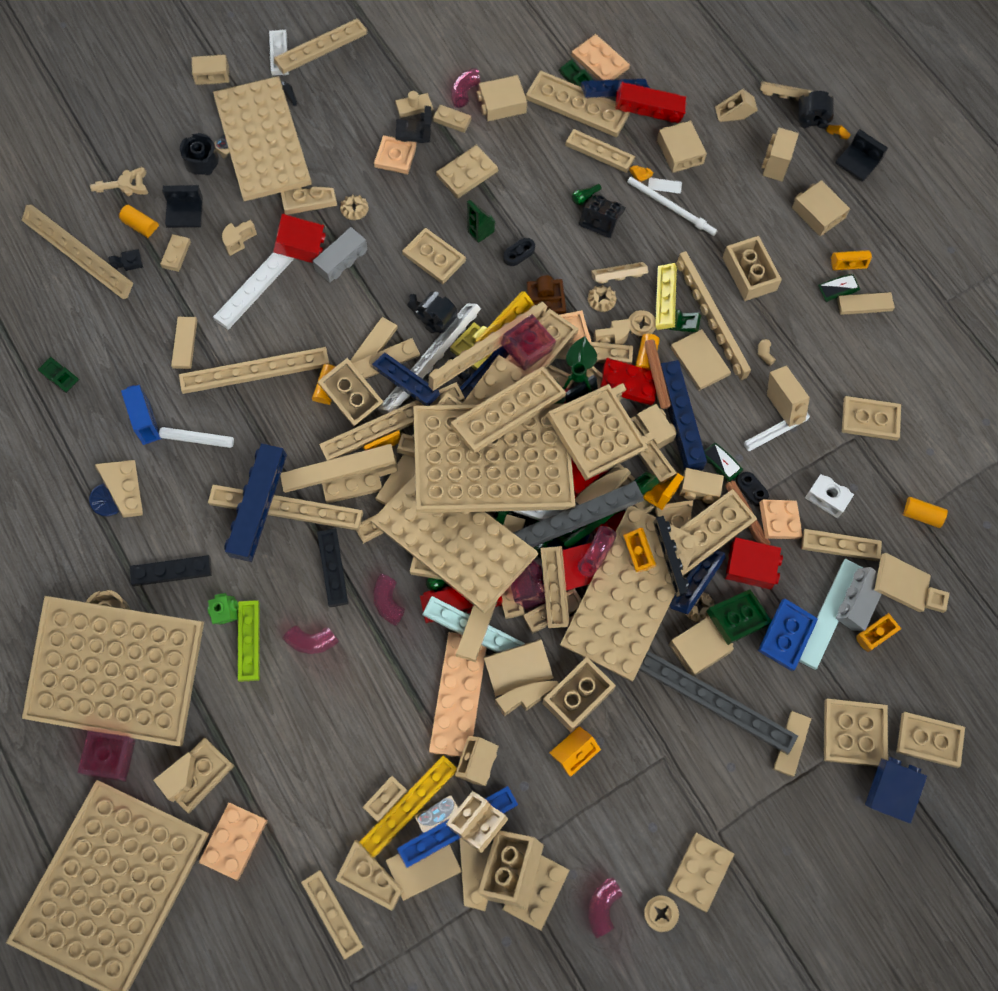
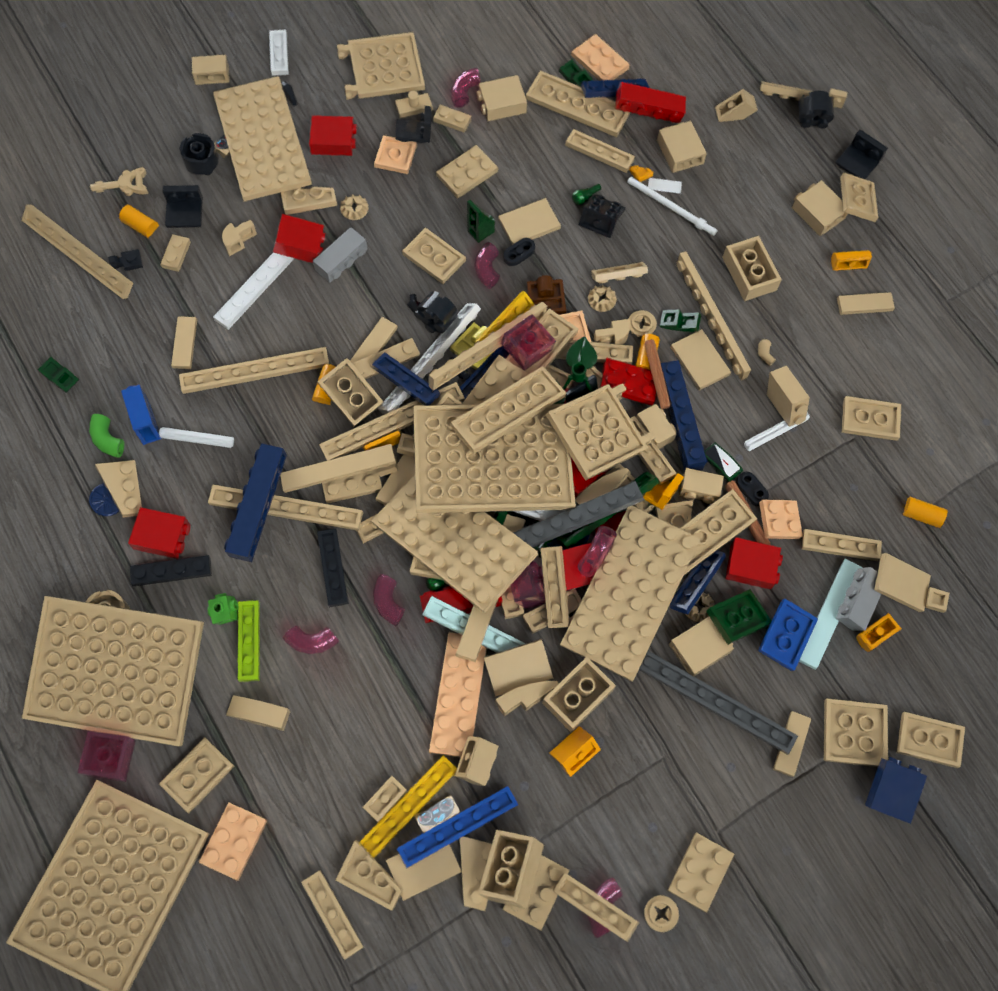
(102, 438): none -> bright green cylinder
(159, 533): none -> red brick
(177, 778): tan slope -> none
(258, 712): none -> tan slope
(320, 46): tan plate -> none
(332, 135): none -> red brick
(383, 65): none -> tan plate
(477, 821): tan slope -> none
(484, 267): none -> clear pink cylinder
(529, 221): none -> tan tile
(596, 907): none -> tan plate
(639, 550): light orange brick -> none
(666, 296): light yellow tile -> none
(673, 564): black plate -> none
(779, 154): tan brick -> none
(832, 505): white brick -> none
(839, 97): none -> tan plate
(839, 286): slope -> none
(840, 130): light orange tile -> none
(859, 197): none -> tan tile

